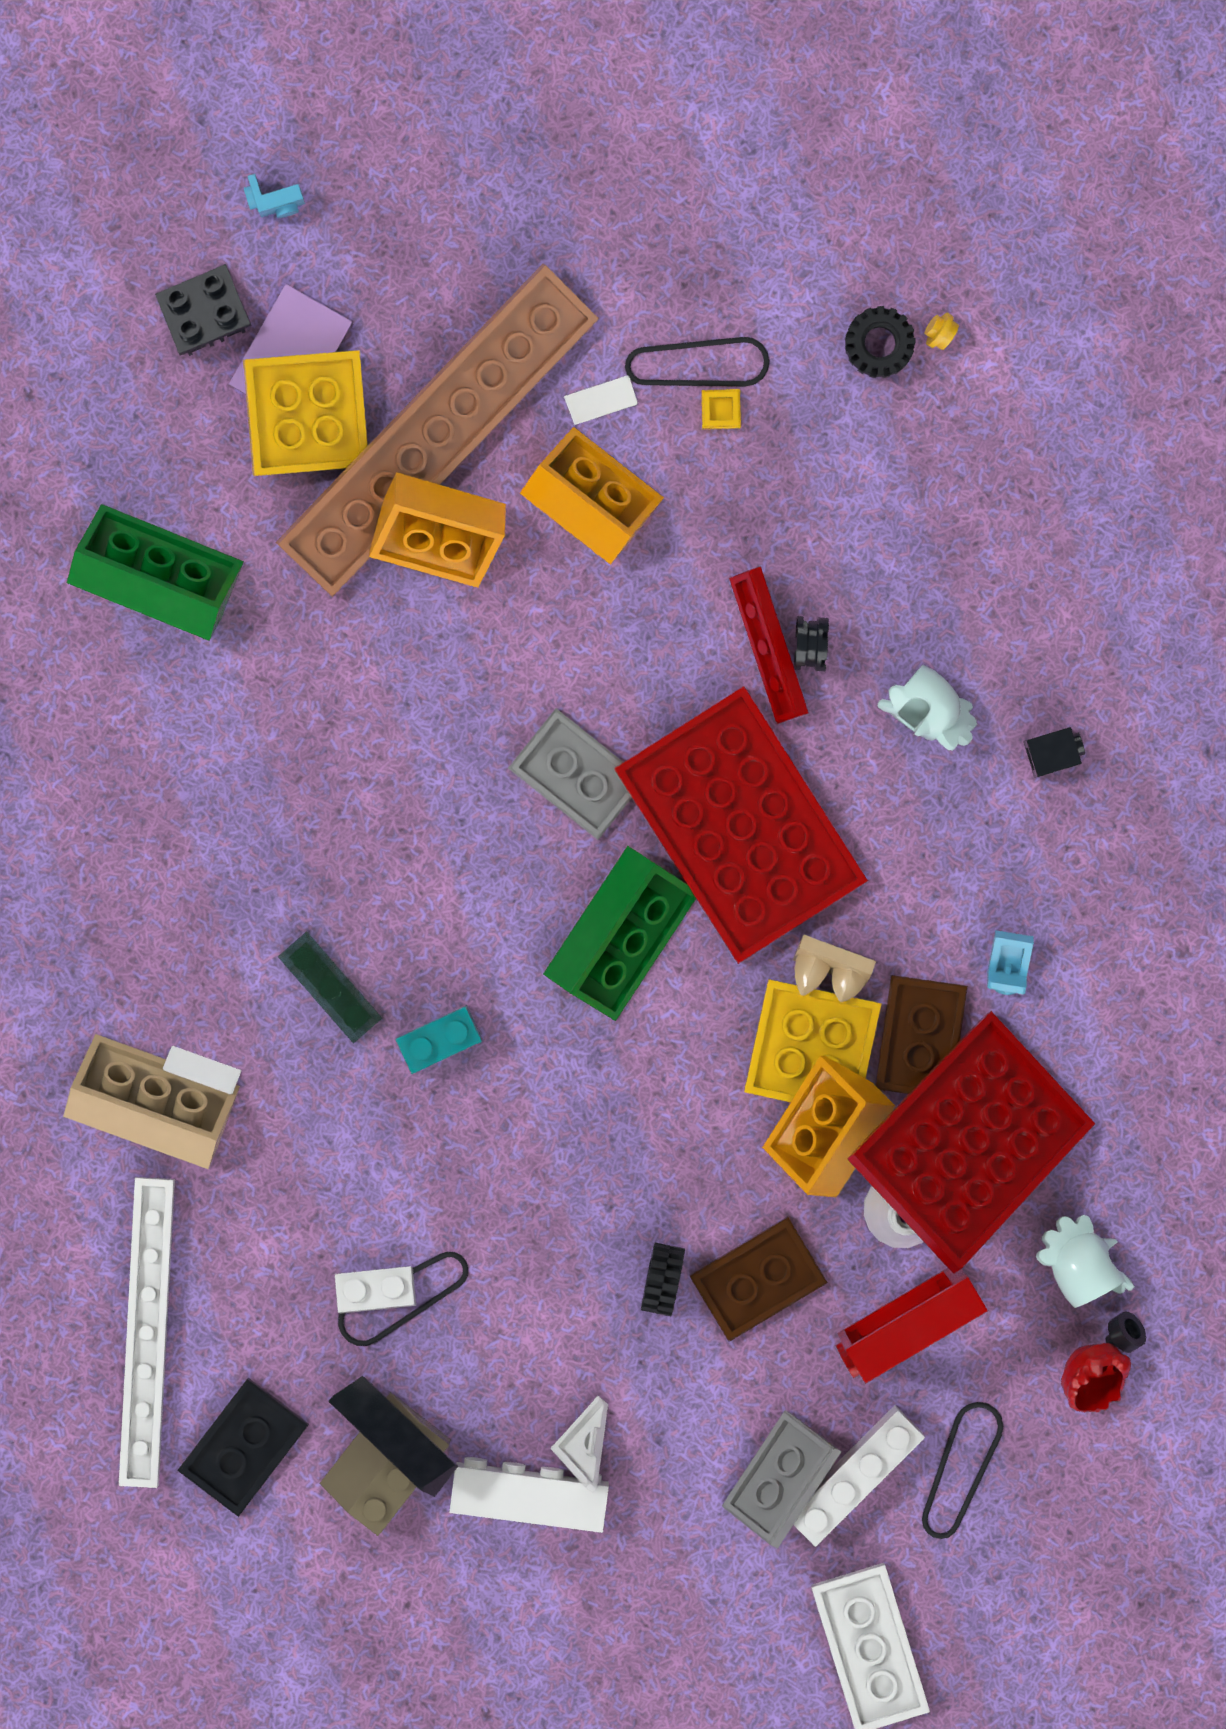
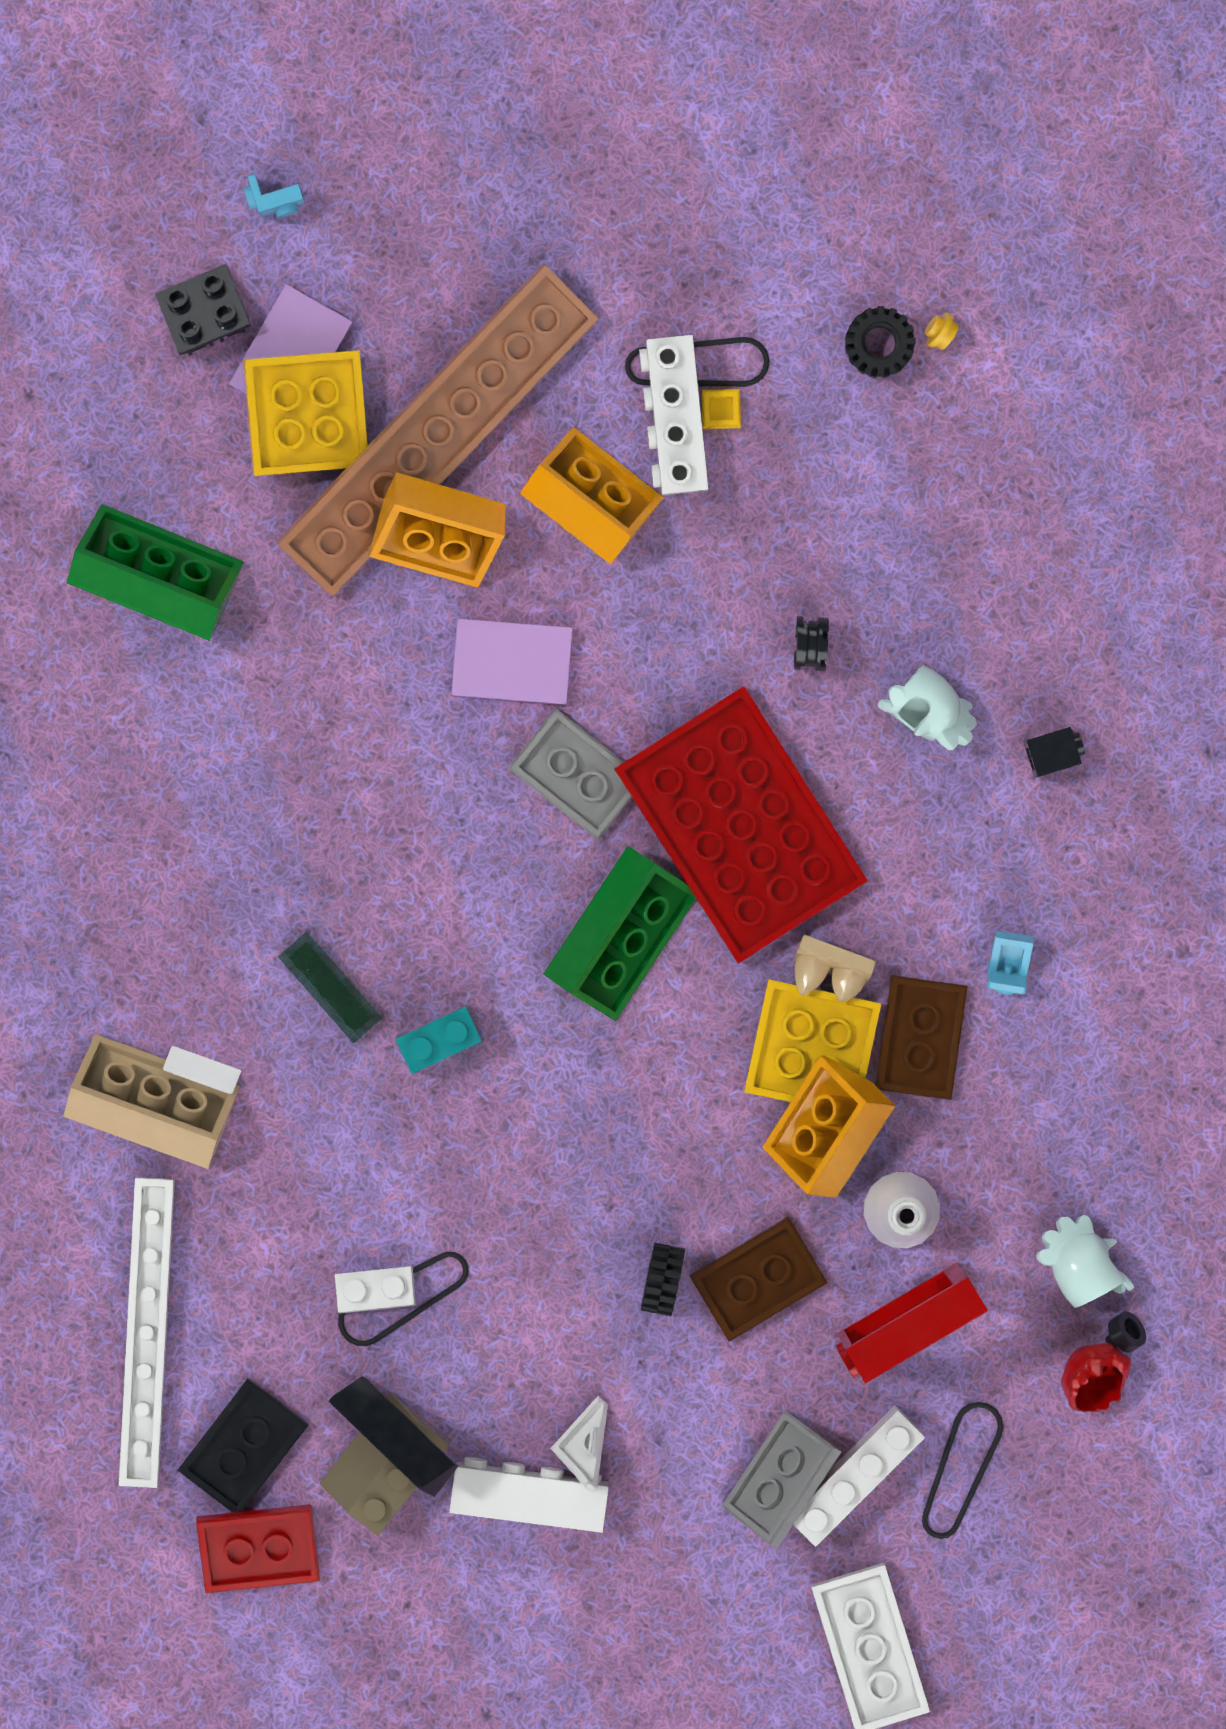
(258, 1548): none -> red tile
(511, 661): none -> lavender tile
(601, 400): white sticker -> none
(676, 415): none -> white brick
(768, 645): red tile -> none
(971, 1142): red plate -> none

